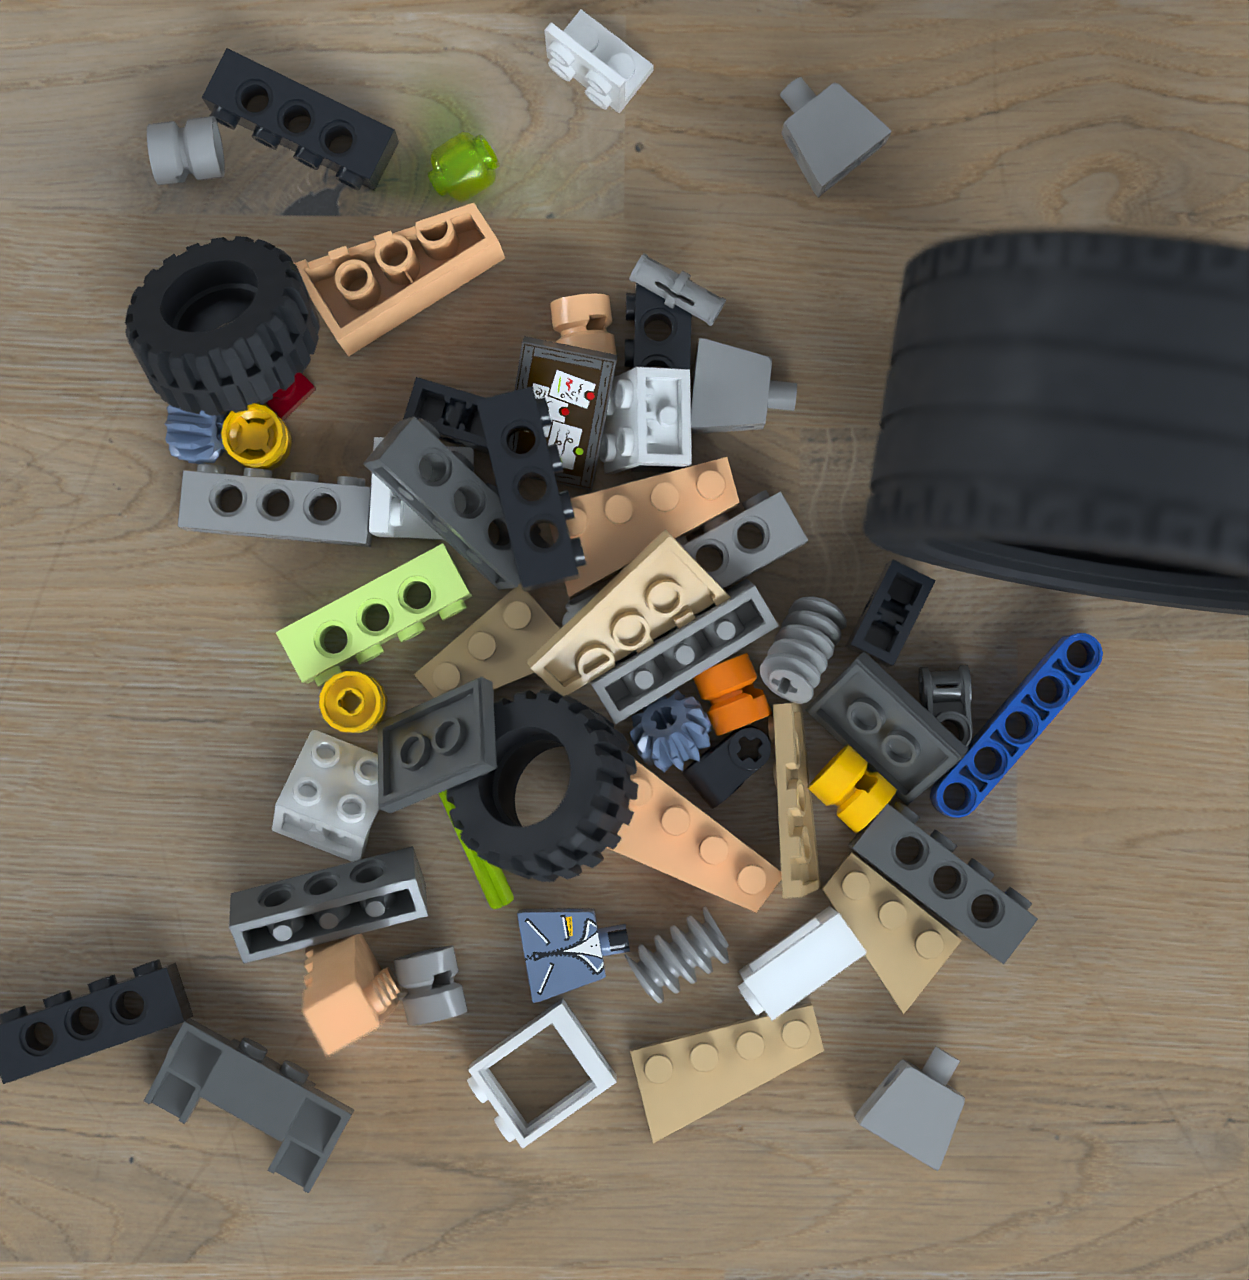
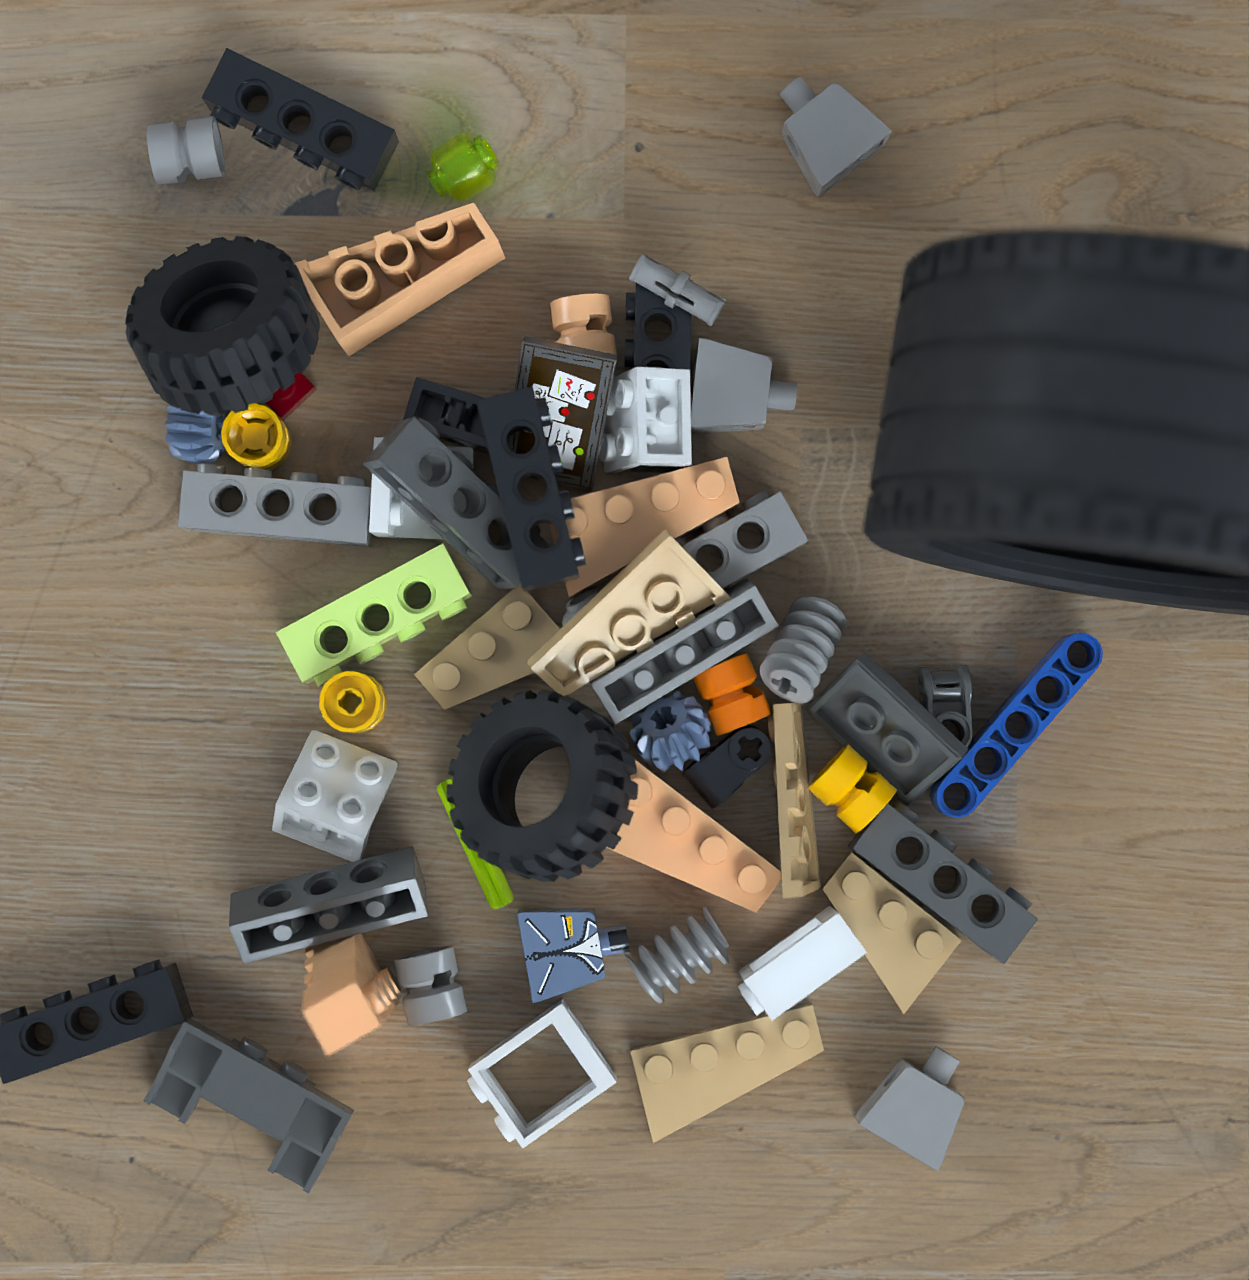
(436, 745): dark grey tile -> none
(597, 61): white bracket -> none
(890, 613): black brick -> none

